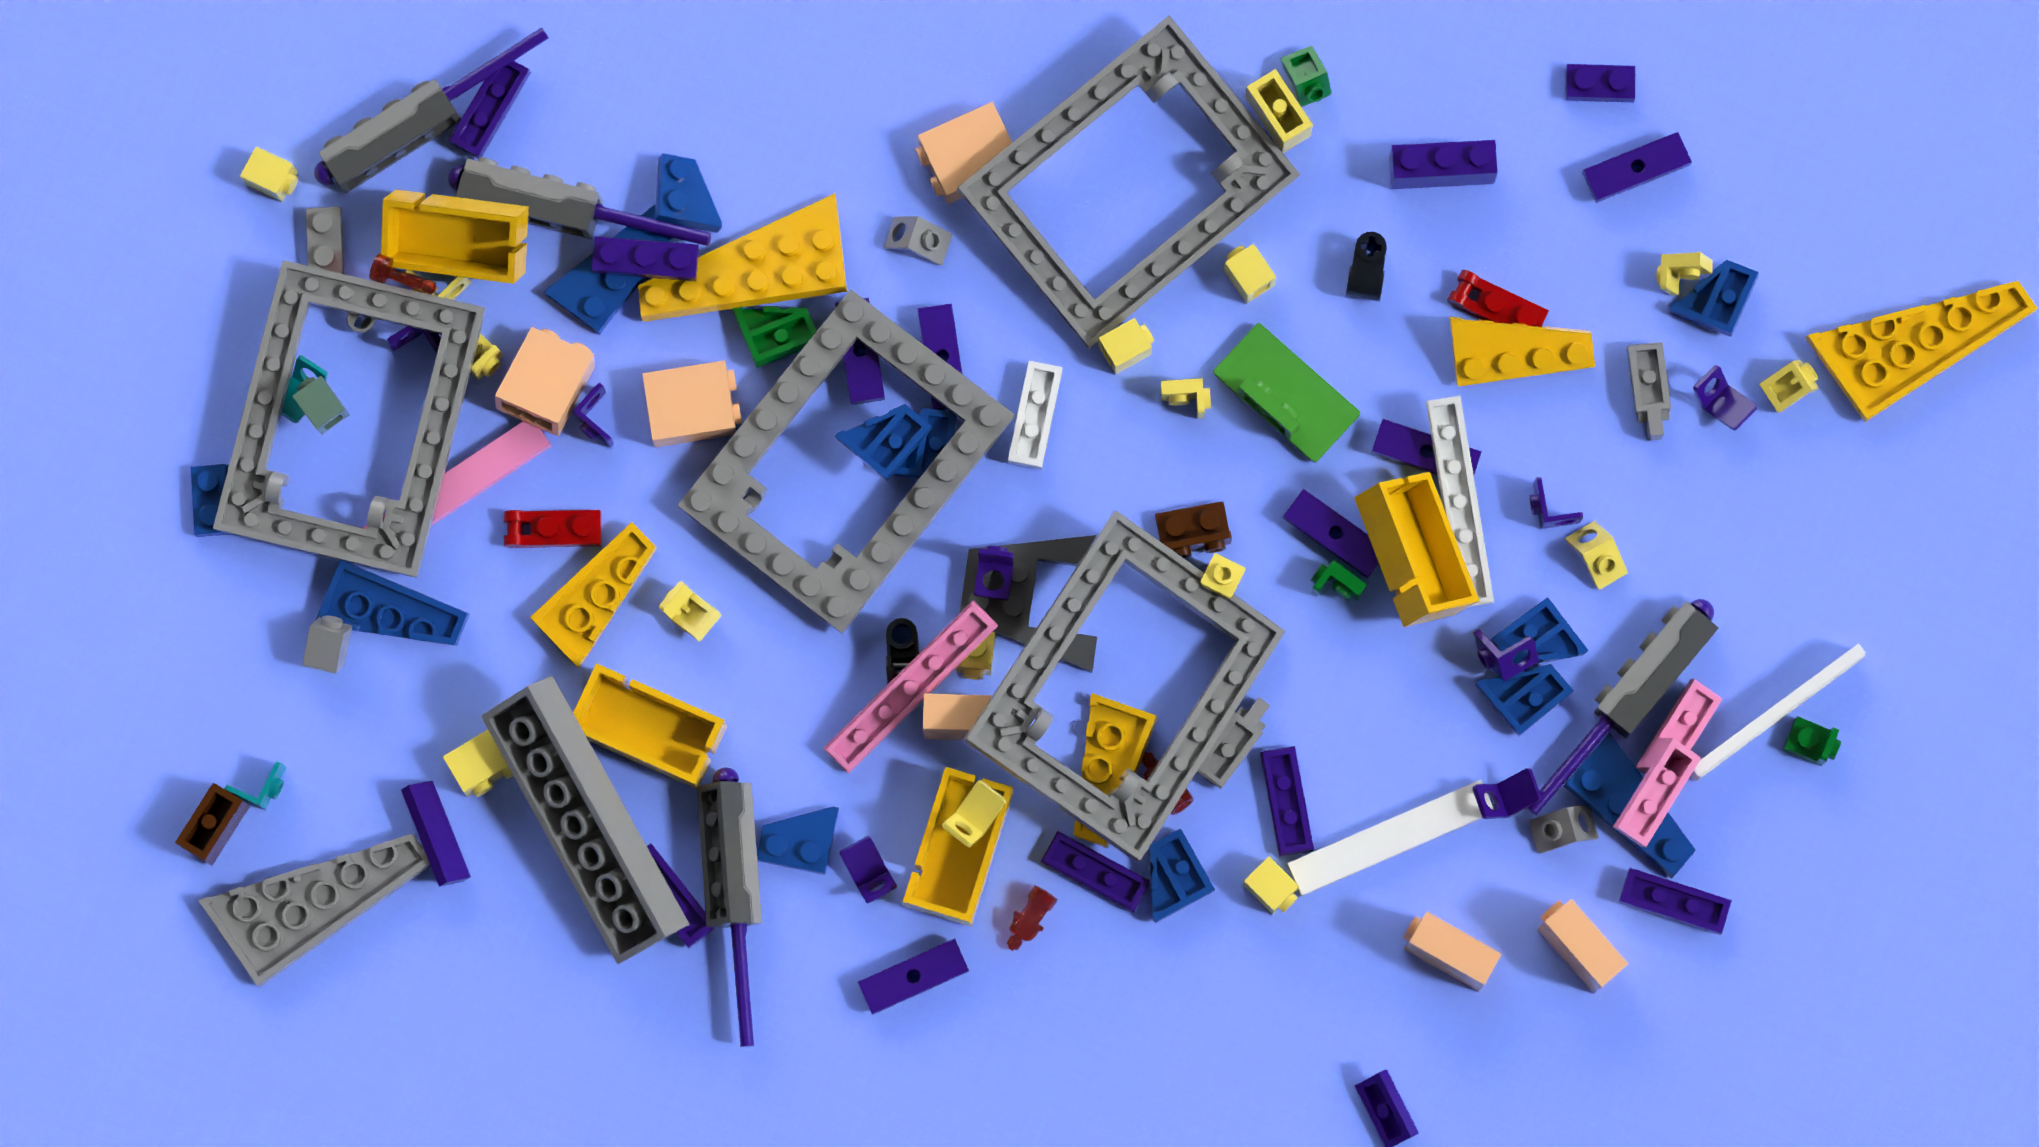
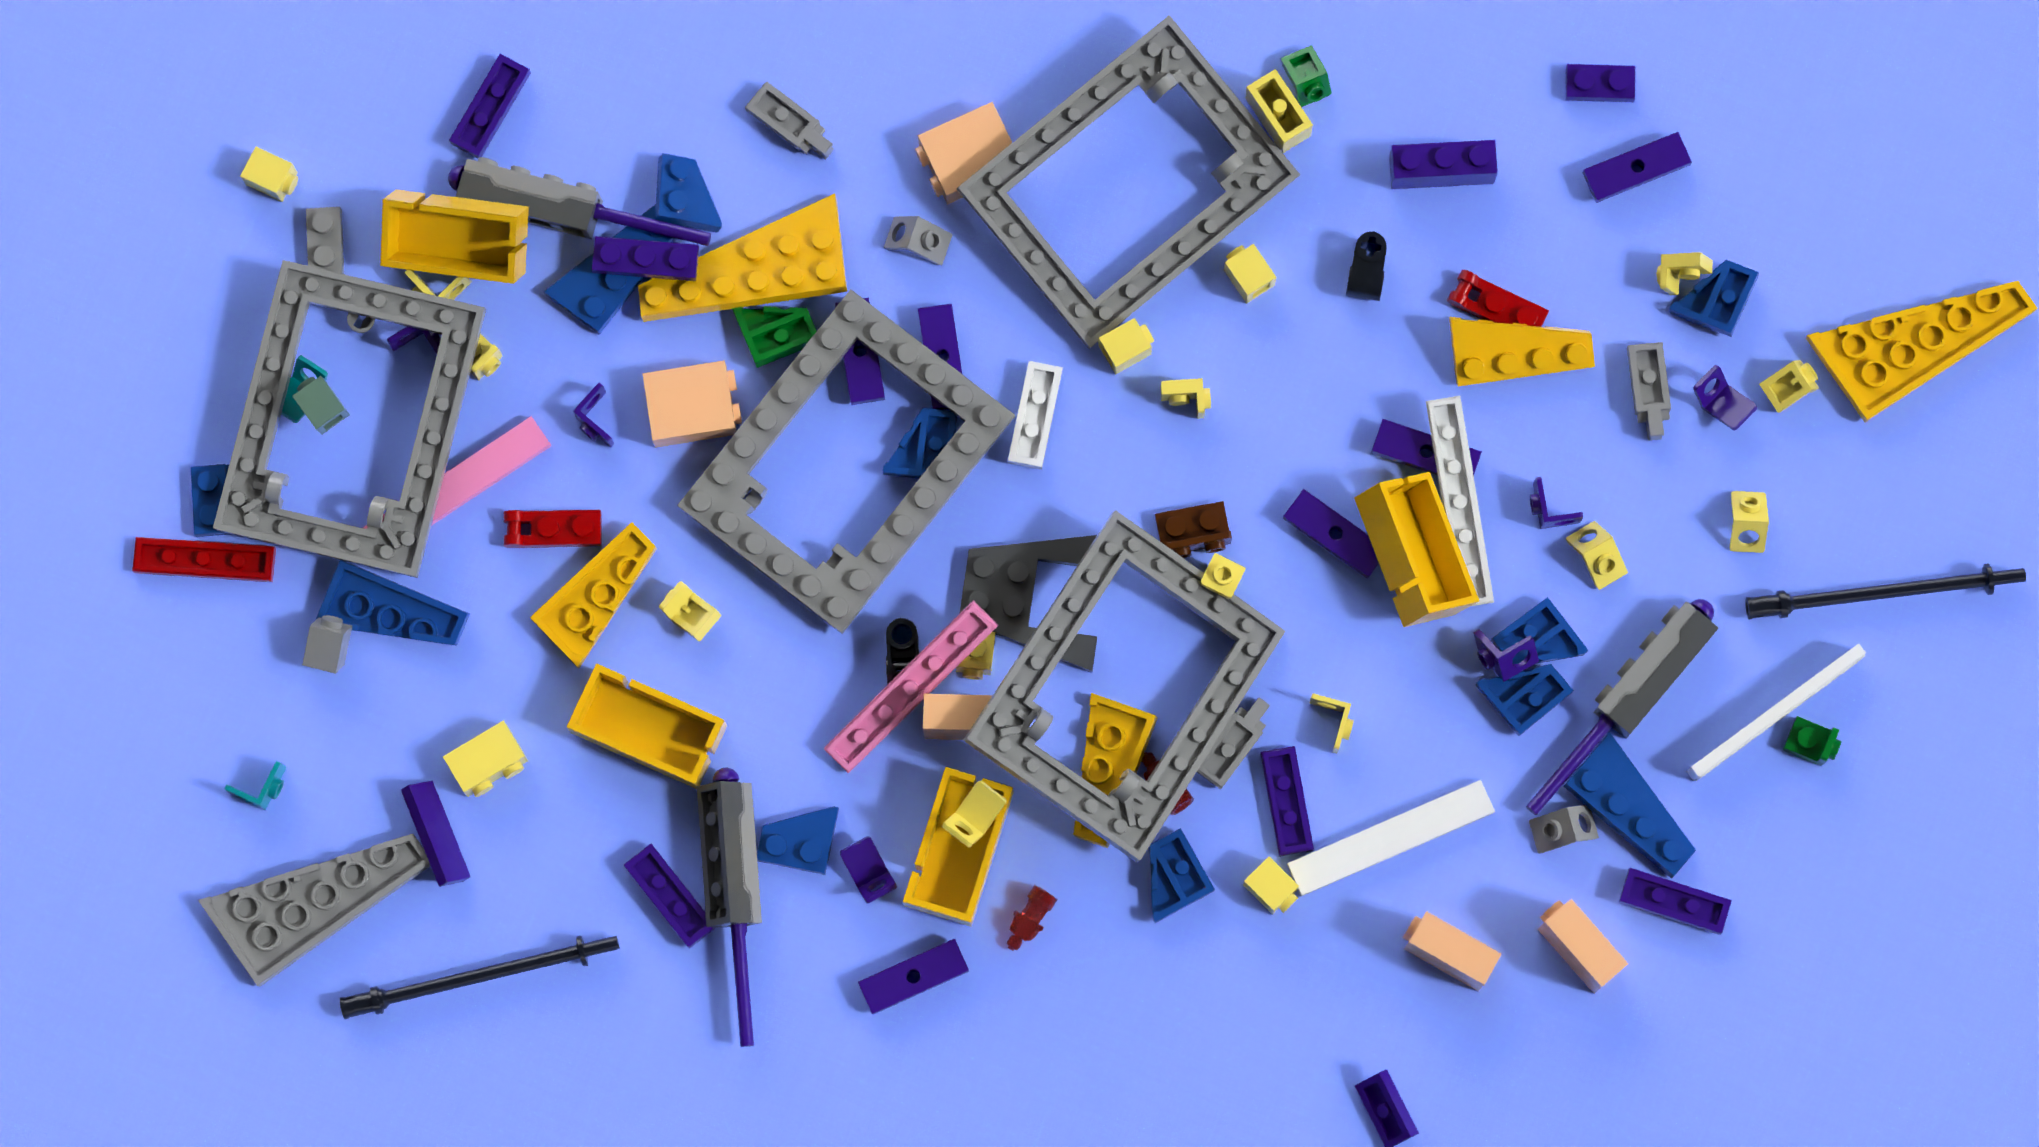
(204, 559): none -> red tile
(212, 824): reddish brown brick -> none
(378, 999): none -> black bar
(383, 268): clear red piece -> none
(405, 124): piece -> none
(545, 380): light nougat brick -> none
(584, 819): light grey brick -> none
(789, 120): none -> light grey hinge
(886, 439): blue wing -> none
(994, 559): dark purple bracket -> none
(1095, 871): dark purple tile -> none
(1286, 392): bright green bracket -> none
(1344, 582): green bracket -> none
(1345, 724): none -> light yellow bracket
(1508, 795): dark purple bracket -> none
(1667, 763): bright pink bracket -> none
(1749, 513): none -> light yellow bracket
(1784, 603): none -> black bar

